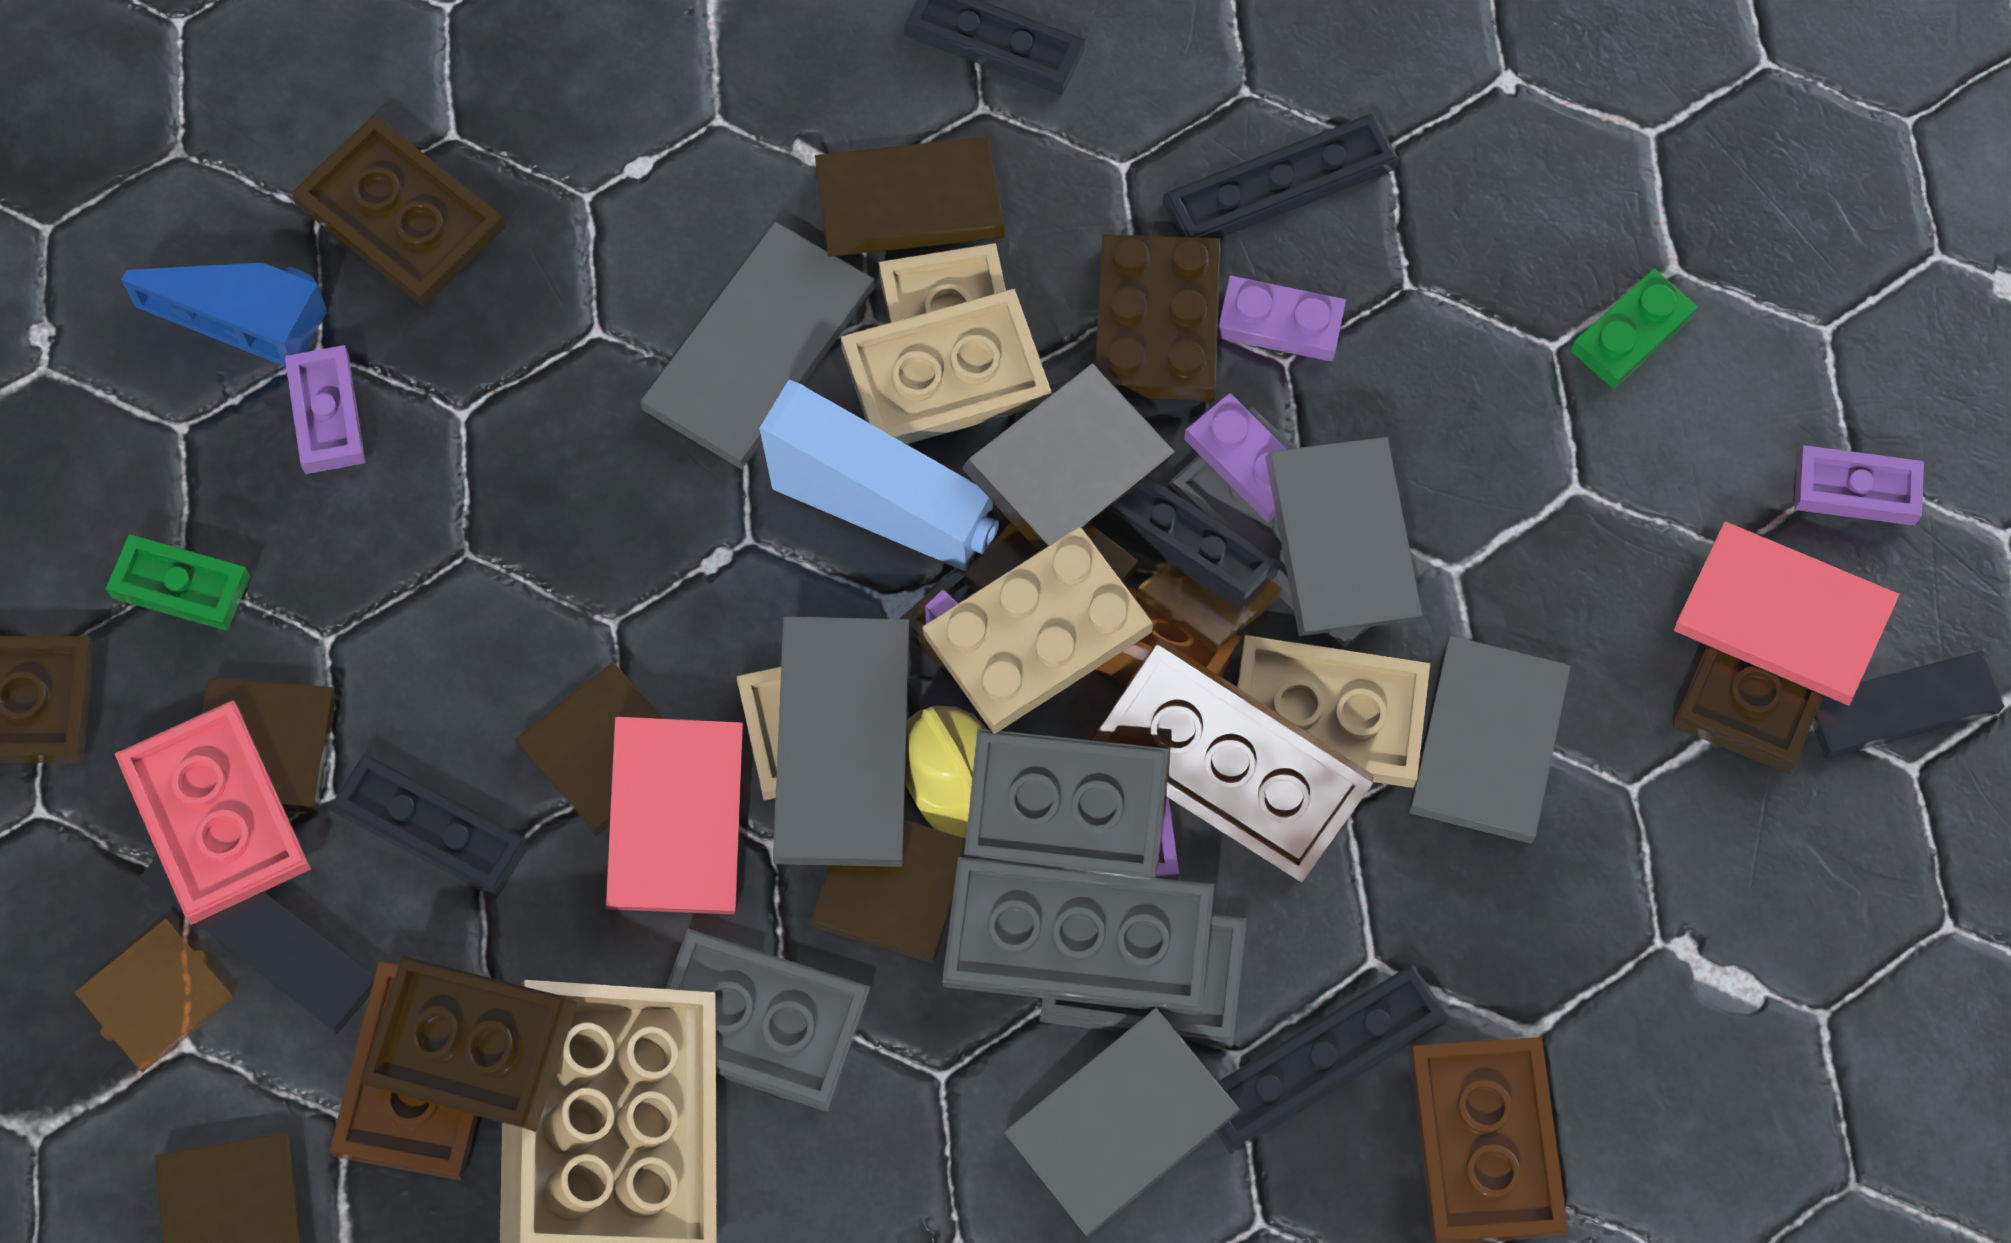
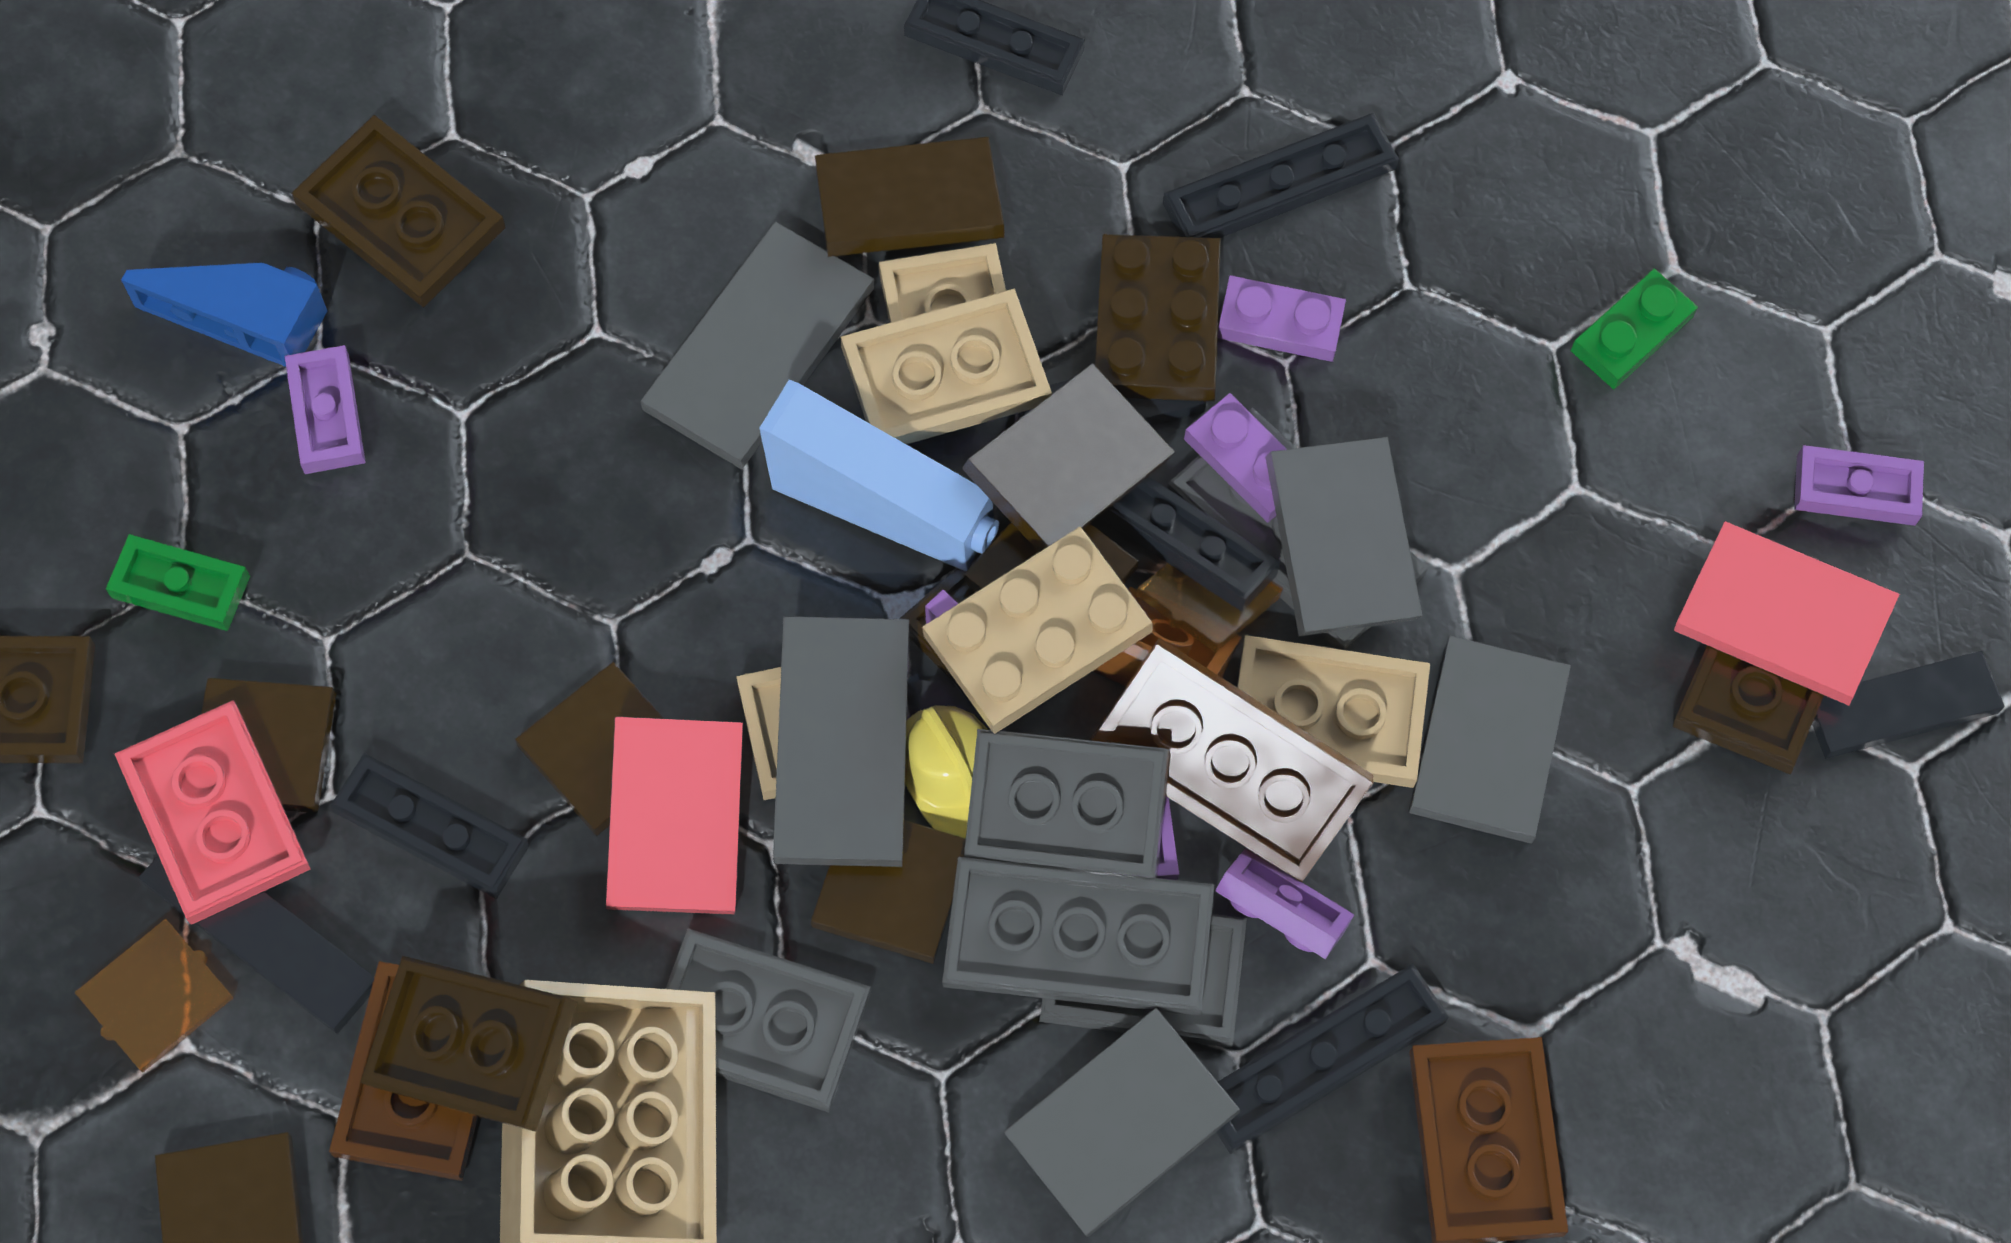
(1284, 903): none -> medium lavender plate

